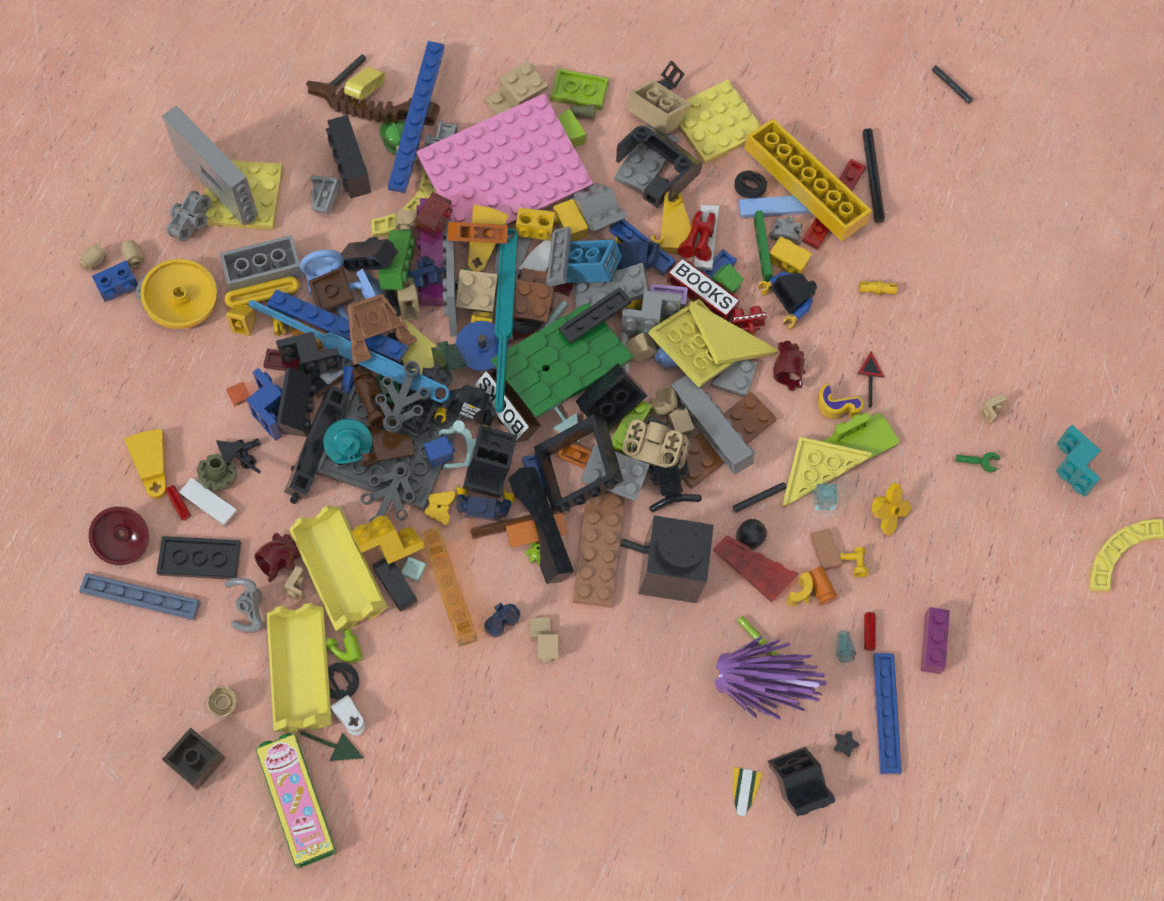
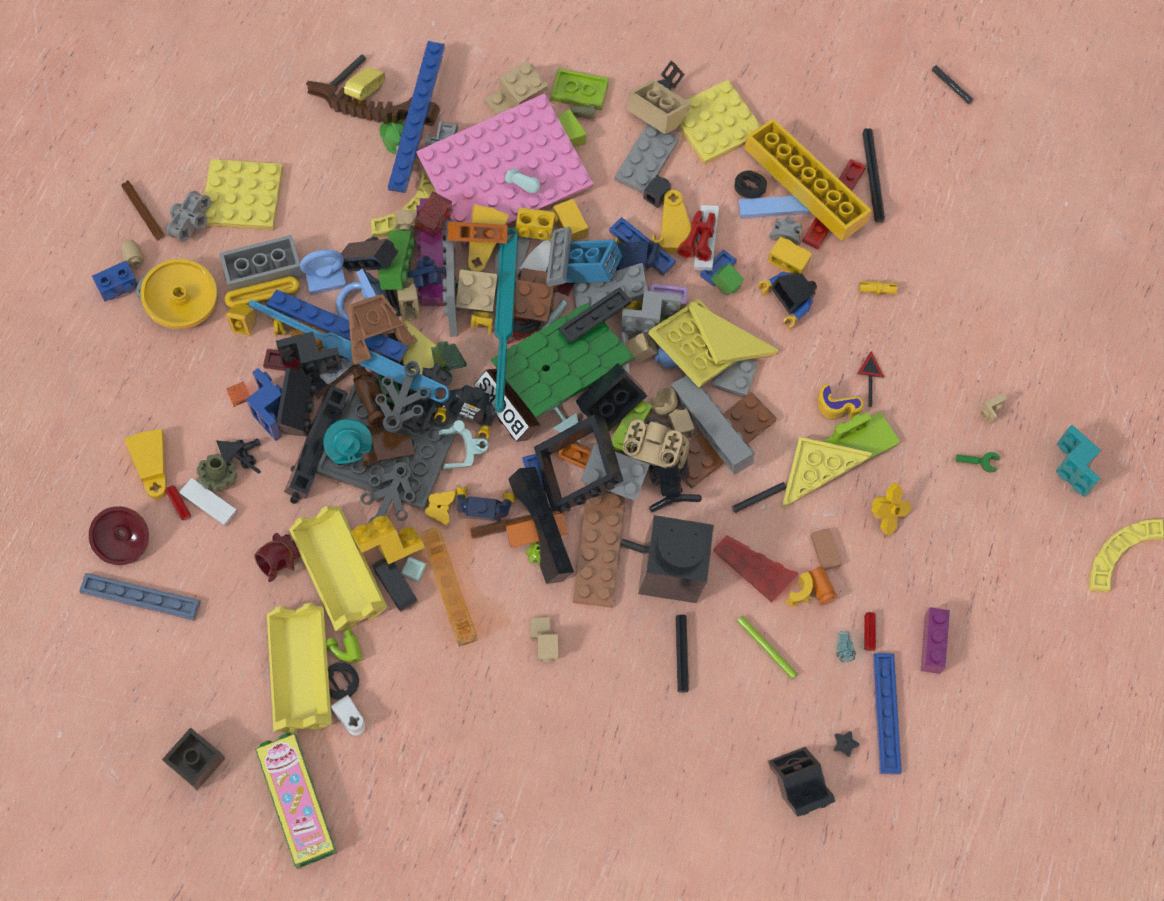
(92, 257): tan brick -> none
(143, 211): none -> dark orange axle
(199, 557): black tile -> none
(210, 165): light grey panel -> none
(222, 701): tan hair -> none
(247, 603): light grey piece -> none
(294, 581): tan bracket -> none
(324, 193): light grey wing -> none
(331, 290): reddish brown plate -> none
(343, 750): dark green piece -> none
(348, 156): black brick -> none
(348, 382): blue pin -> none
(439, 451): blue brick -> none
(478, 345): blue piece -> none
(489, 461): black bracket -> none
(504, 616): dark blue piece -> none
(527, 183): none -> light aqua piece
(598, 206): light grey bracket -> none
(682, 654): none -> black axle
(683, 161): black windscreen -> none
(703, 288): brick -> none
(745, 788): sticker -> none
(749, 322): red hips -> none
(751, 533): black hair -> none
(762, 245): green tile -> none
(766, 677): medium lavender plant -> none
(789, 361): dark red piece -> none
(825, 496): clear light blue brick -> none
(858, 555): yellow piece -> none

